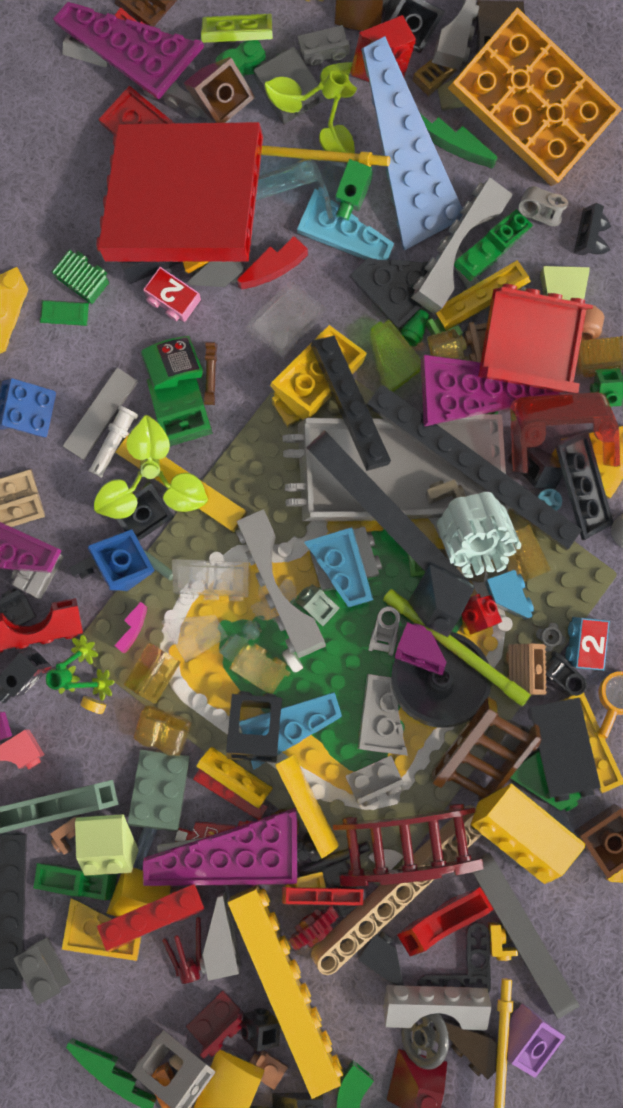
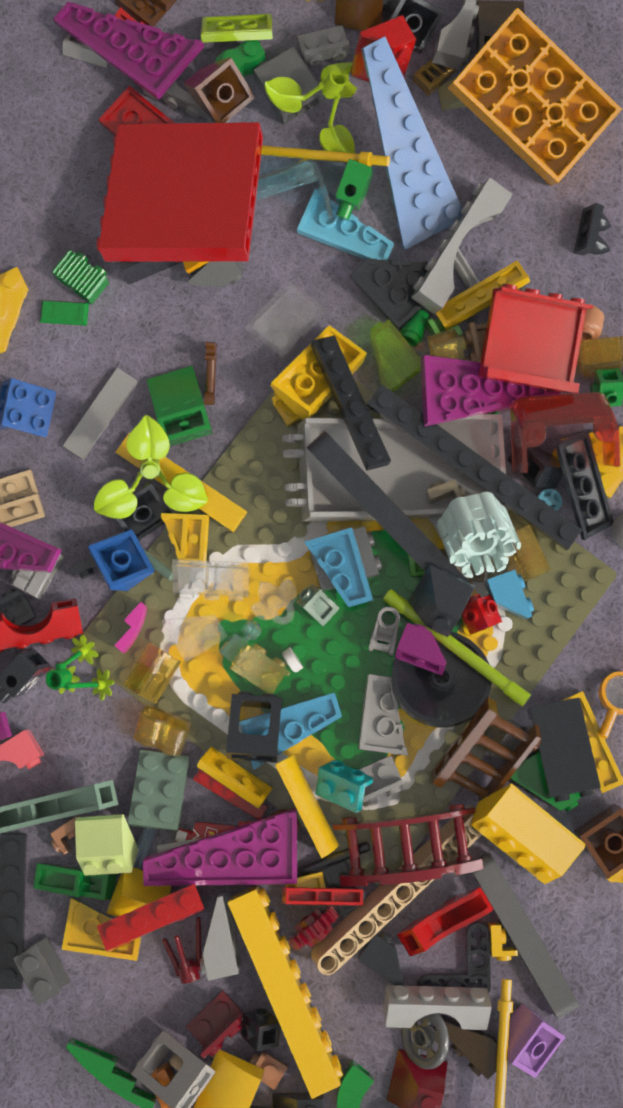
(93, 705): yellow tile -> none
(118, 430): white pin -> none
(171, 295): brick -> none
(171, 361): slope -> none
(188, 535): none -> yellow wing
(273, 264): red slope -> none
(301, 628): light grey arch -> none
(307, 848): black plant -> none
(342, 785): none -> teal bracket
(391, 857): white tile -> none
(459, 143): green slope -> none
(493, 245): green slope -> none
(528, 667): medium nougat brick -> none
(542, 206): light grey piece -> none
(552, 630): dark grey plate -> none
(560, 672): black piece -> none
(567, 281): yellowish green torso -> none
(587, 643): brick -> none

